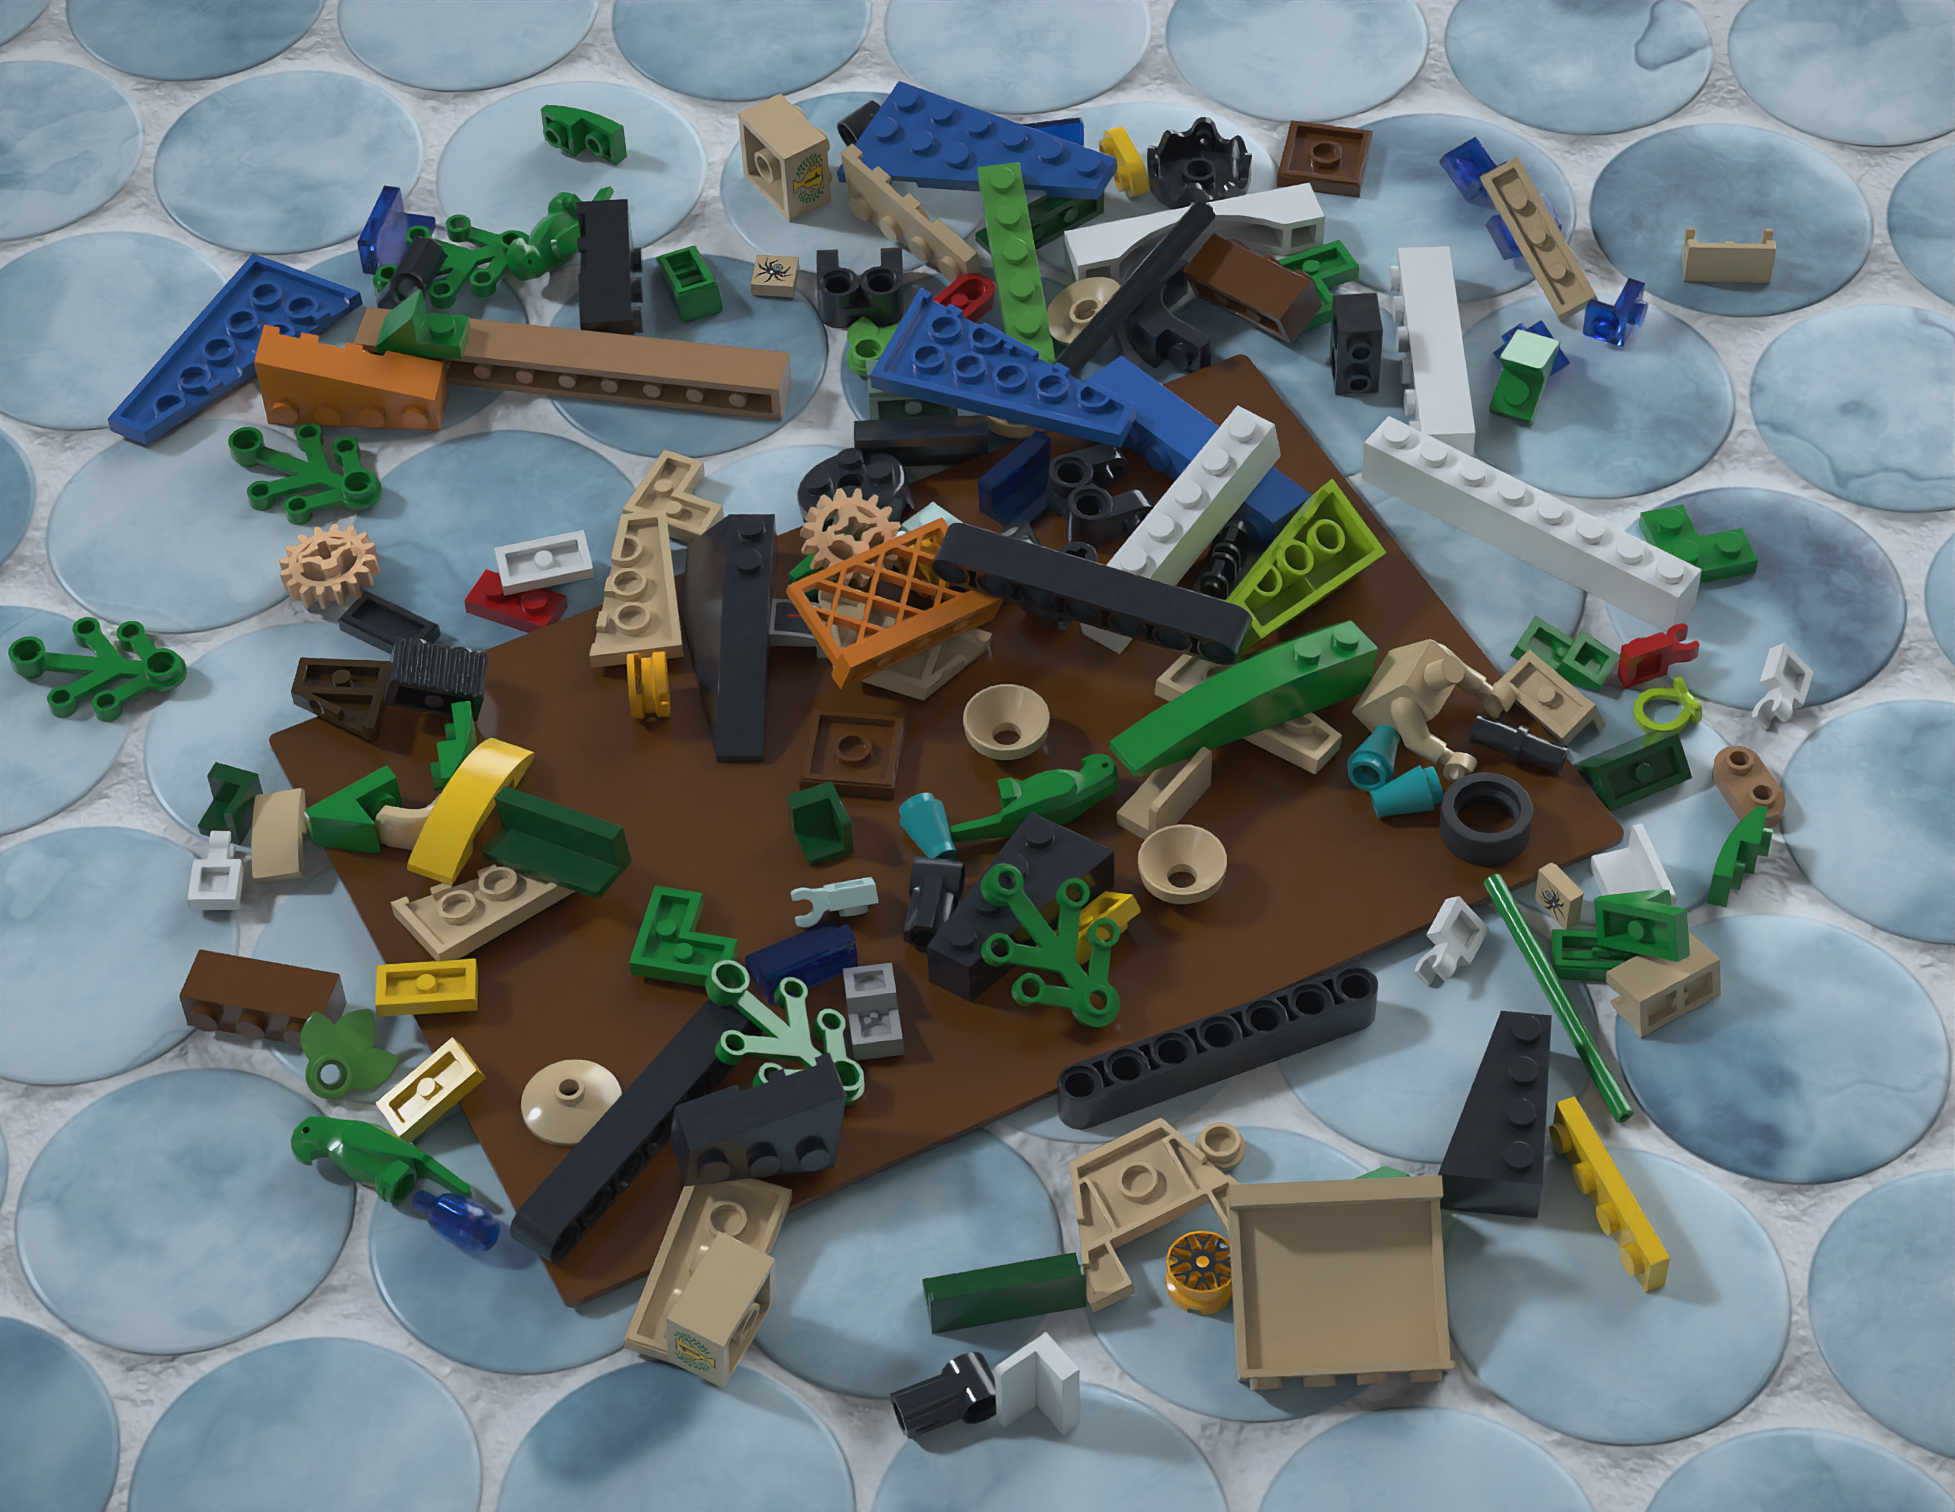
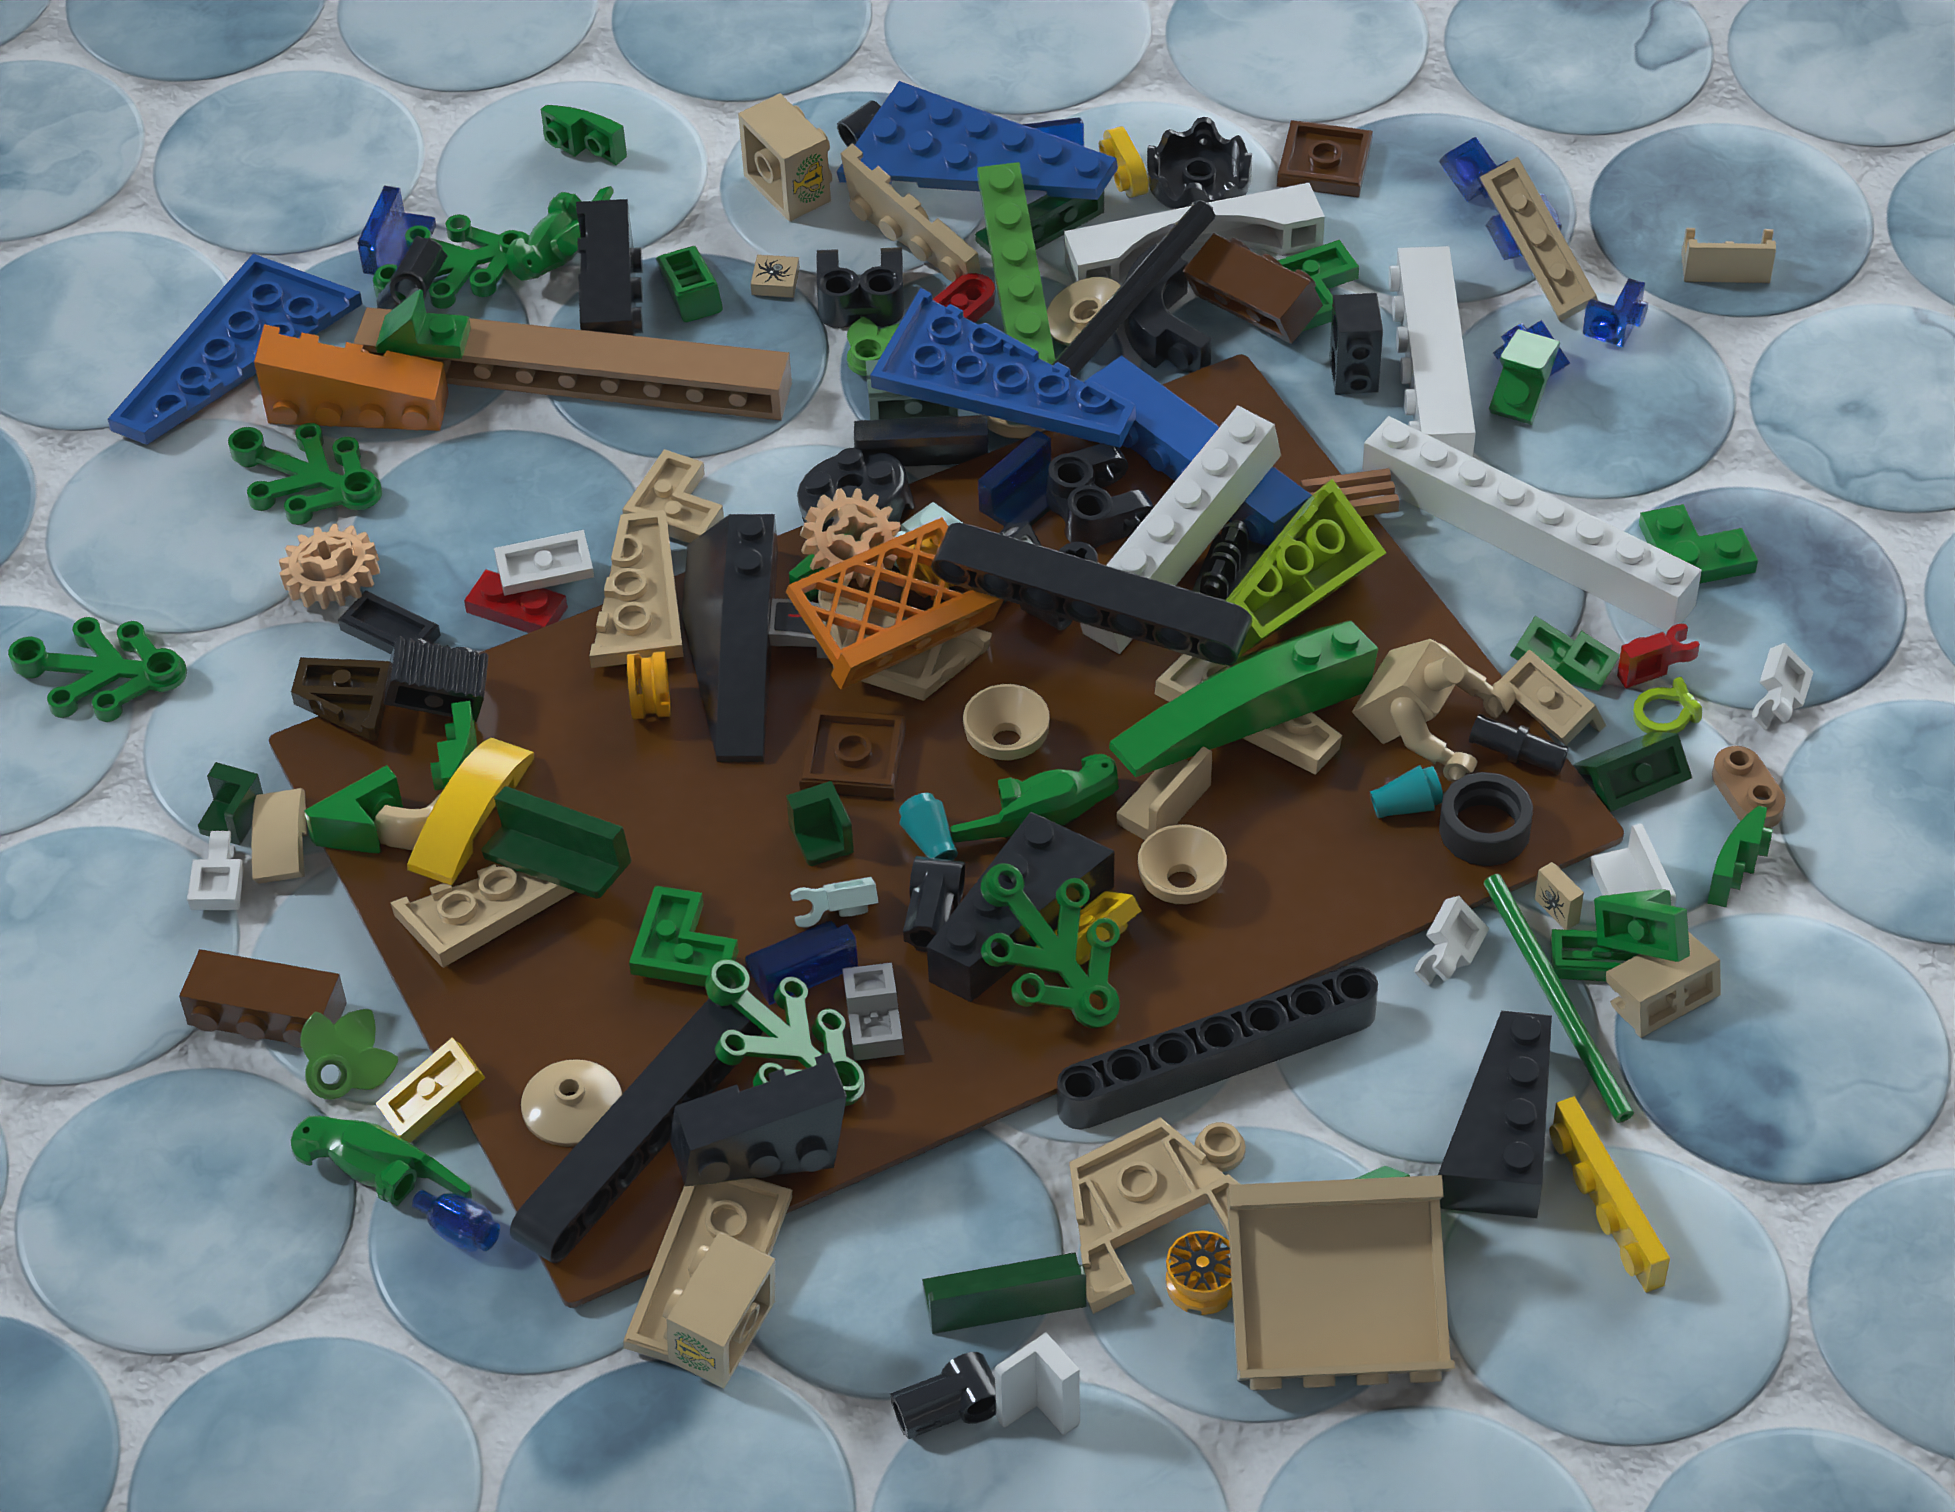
(426, 987): yellow plate -> none
(1362, 485): none -> nougat tile
(1374, 760): teal cone -> none

